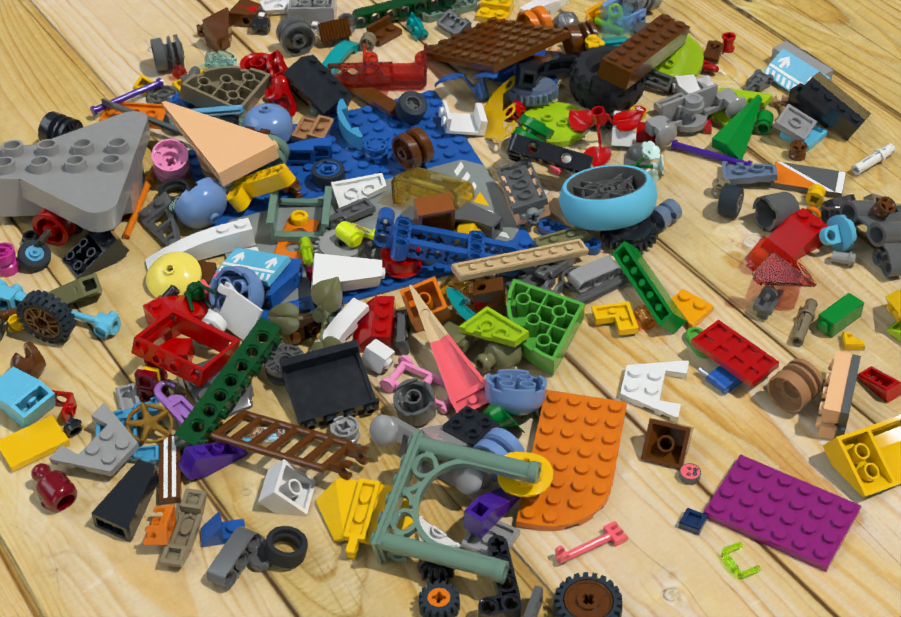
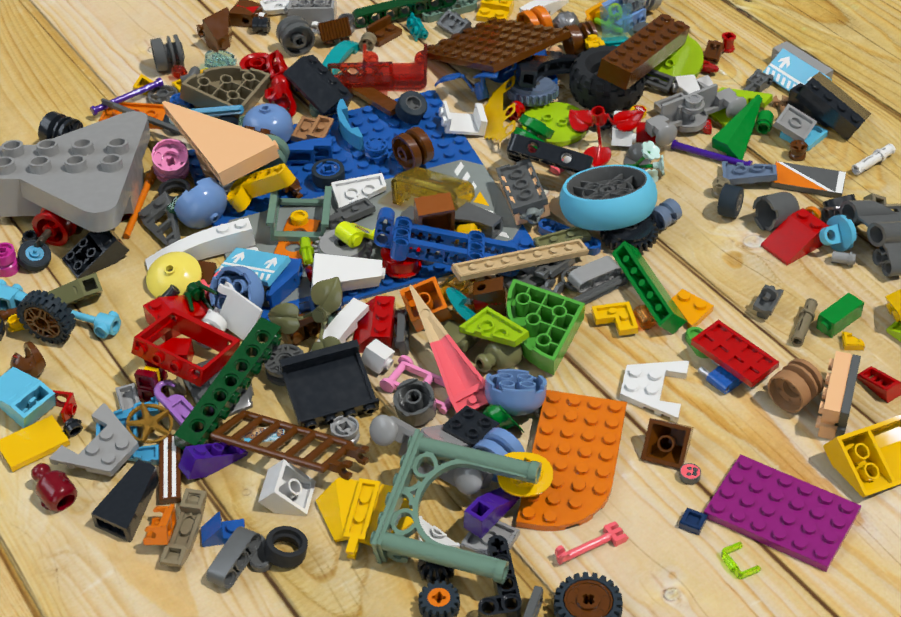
(776, 267): clear red windscreen -> none
(815, 195): yellow wheel -> none
(883, 207): reddish brown wheel -> none

